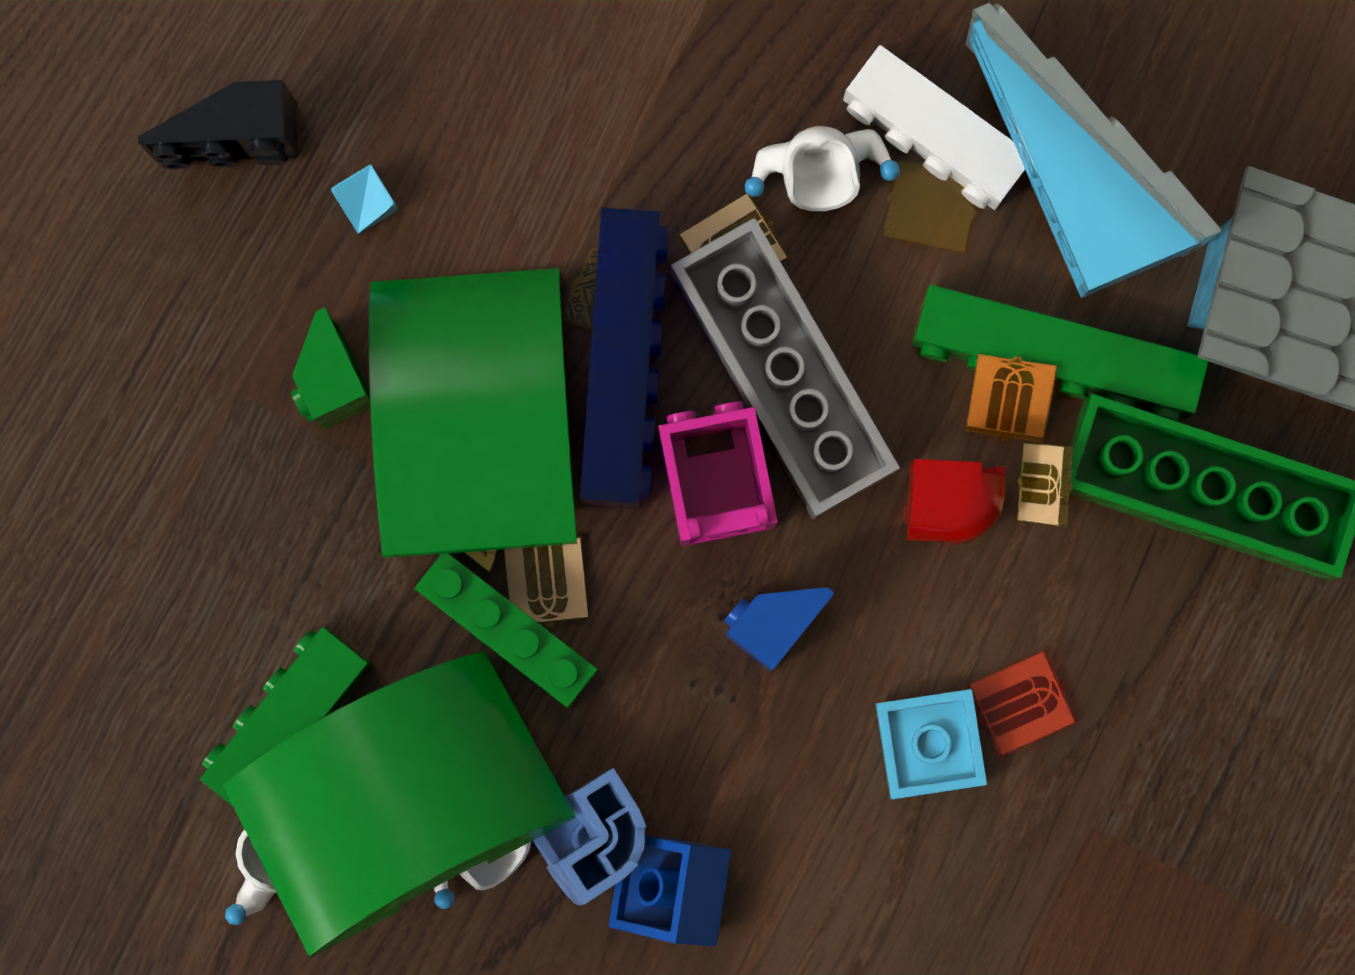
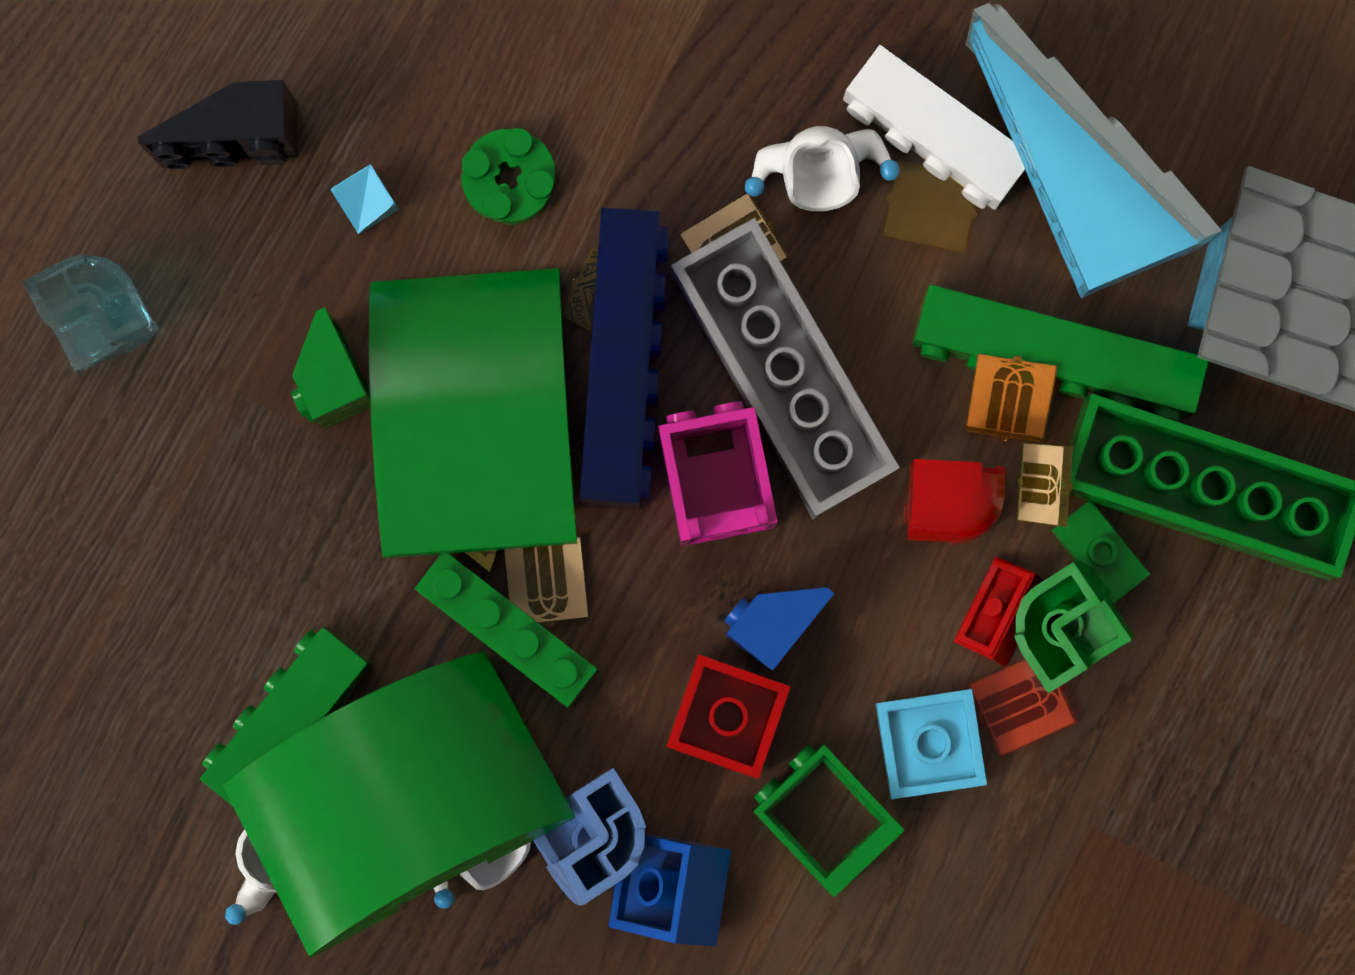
(91, 309): none -> clear light blue brick
(499, 202): none -> green plate
(728, 716): none -> red brick
(856, 858): none -> green window
(992, 616): none -> red slope
(1068, 625): none -> green brick
(1100, 547): none -> green plate

